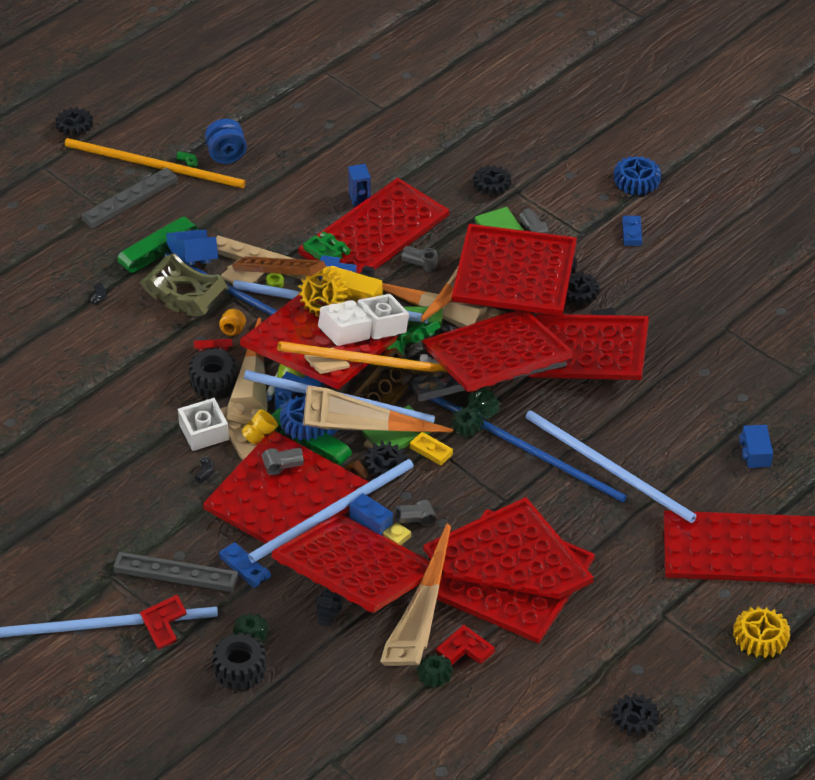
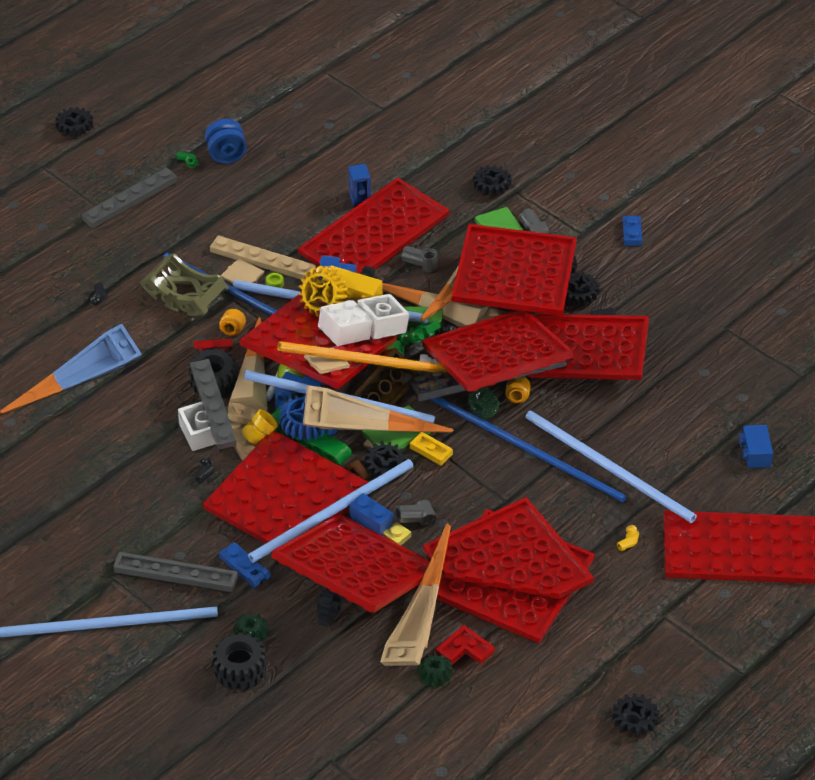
(104, 355): none -> medium blue plate
(151, 162): light orange piece -> none
(153, 246): green beam -> none
(158, 619): red plate -> none
(193, 246): blue piece -> none
(213, 404): none -> dark grey plate
(277, 461): dark grey piece -> none
(279, 265): dark orange tile -> none
(326, 246): green plate -> none
(467, 421): clear green gear -> none
(517, 389): none -> light orange head
(631, 538): none -> yellow arm
(637, 175): blue gear -> none
(774, 635): yellow gear -> none

